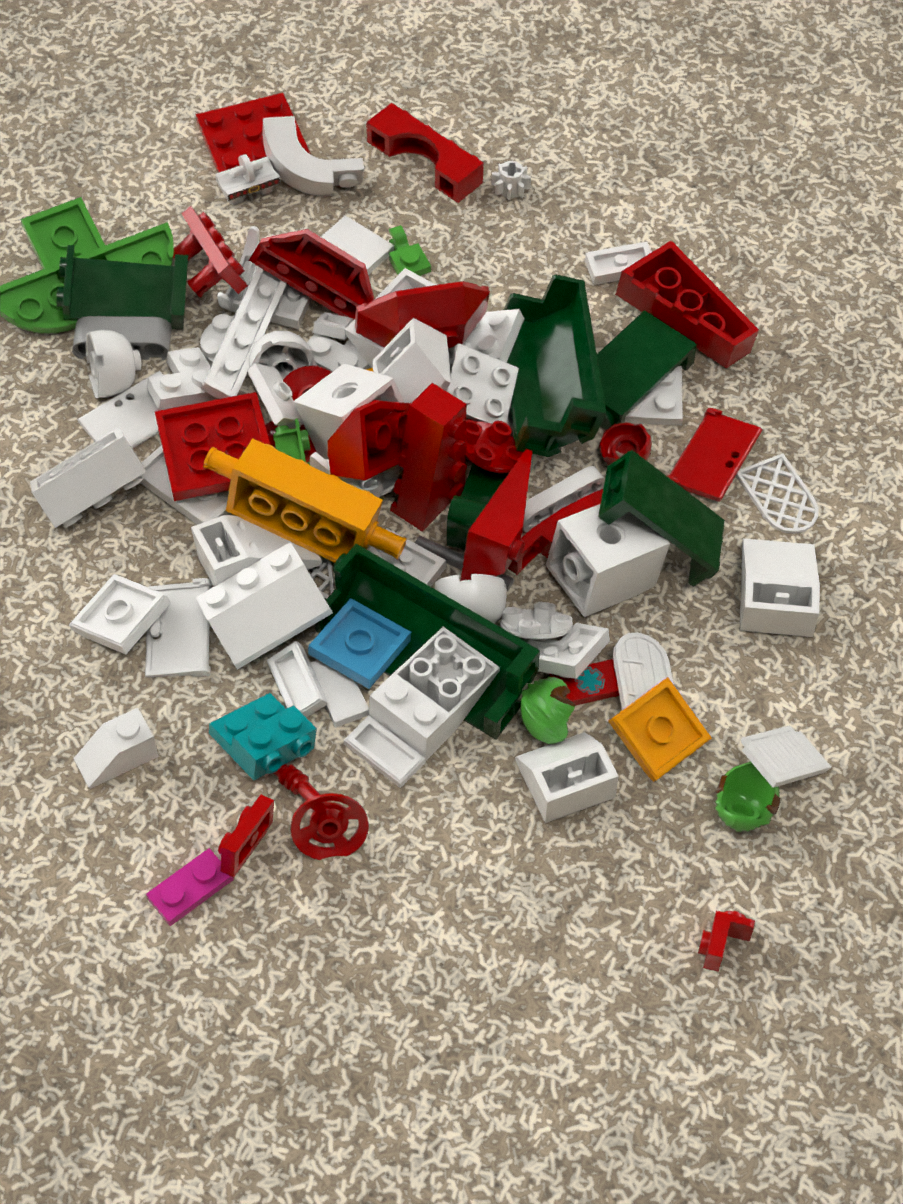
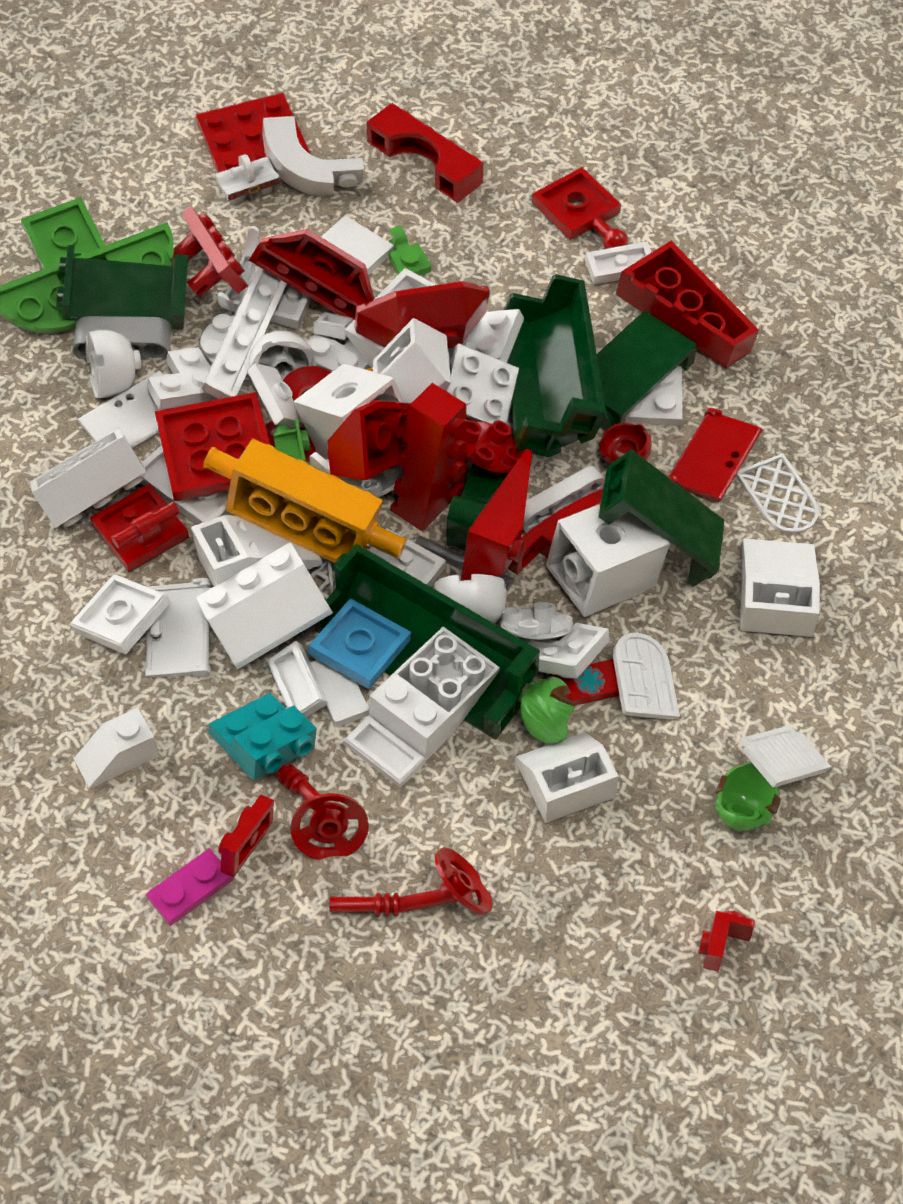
(140, 527): none -> red plate
(456, 887): none -> red dish
(511, 180): white gear -> none
(575, 220): none -> red plate
(659, 729): light orange plate -> none

